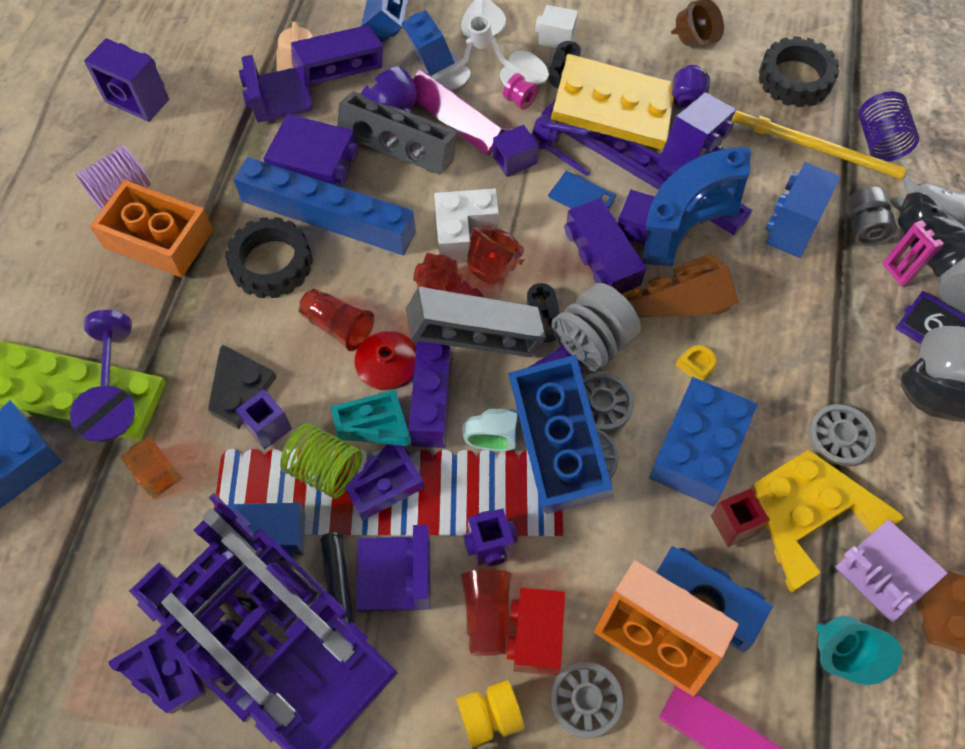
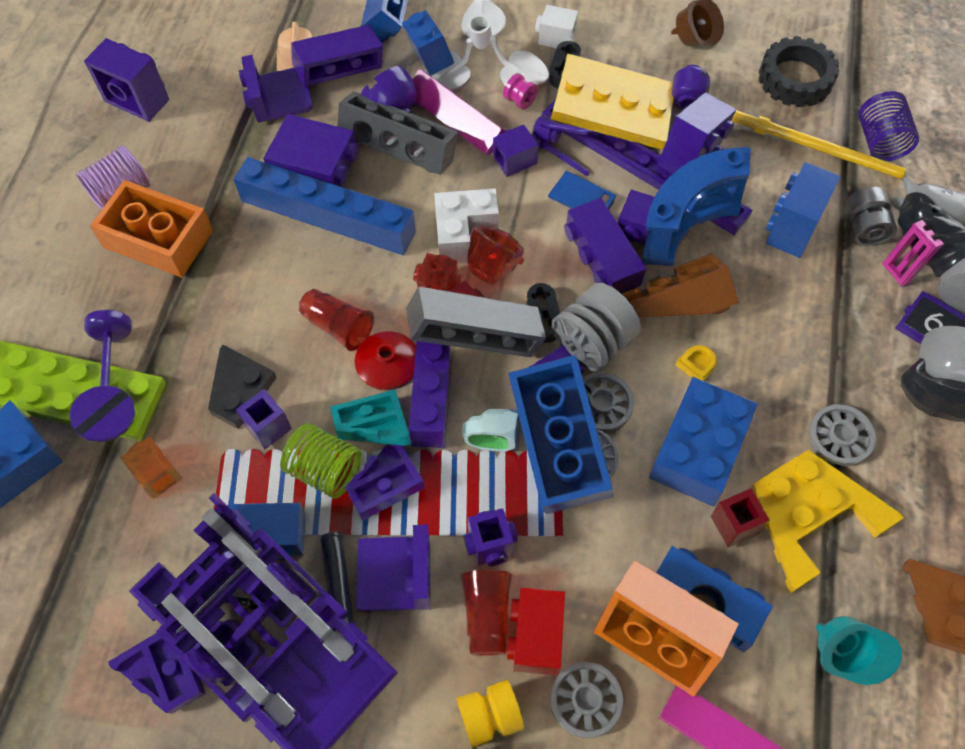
(260, 233): black tyre -> none
(890, 570): lavender hinge -> none

